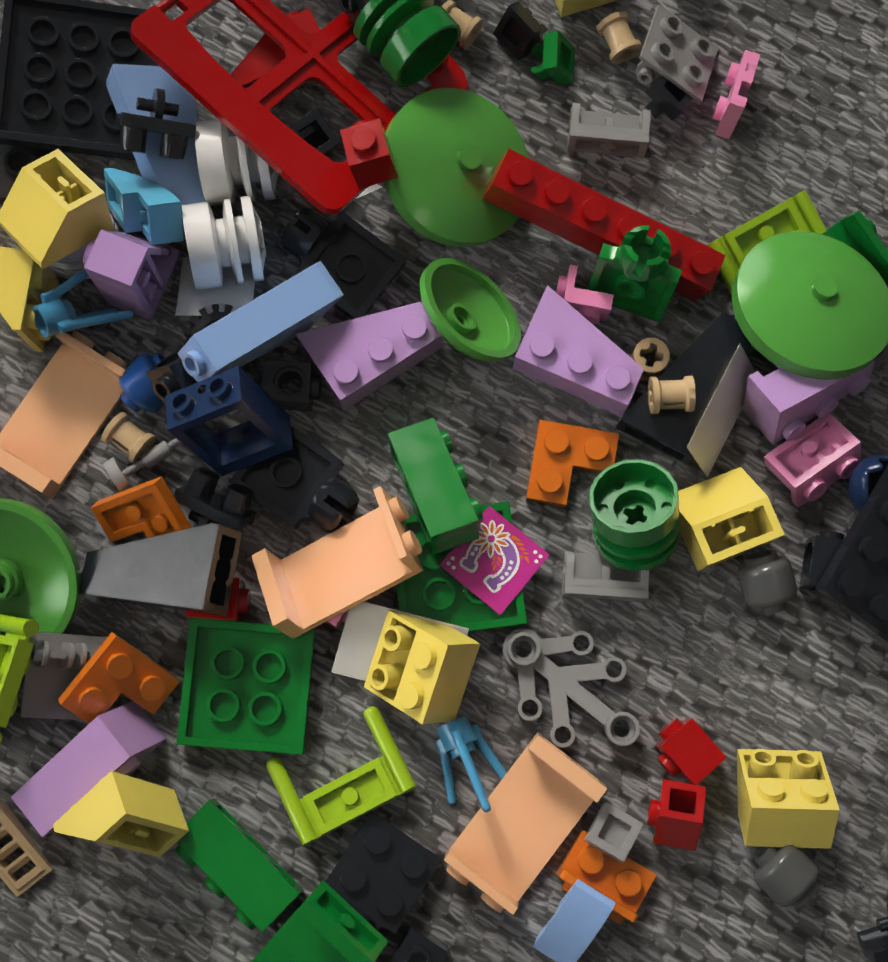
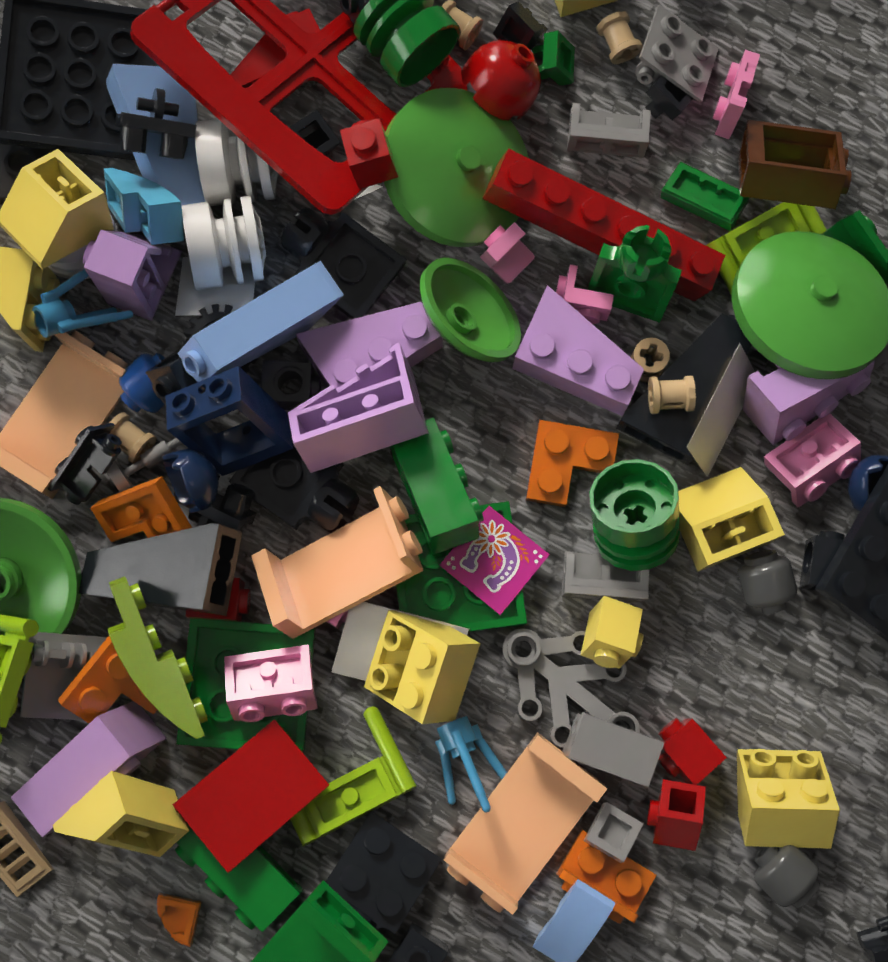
(93, 448): none -> black hinge
(157, 676): none -> lime slope
(179, 917): none -> orange tile
(192, 478): none -> dark blue hair
(250, 795): none -> red tile
(269, 683): none -> bright pink bracket
(359, 416): none -> lavender wedge
(503, 78): none -> red cylinder
(506, 252): none -> bright pink bracket
(612, 633): none -> light yellow brick
(613, 748): none -> light grey hinge
(704, 196): none -> green plate
(793, 164): none -> reddish brown window

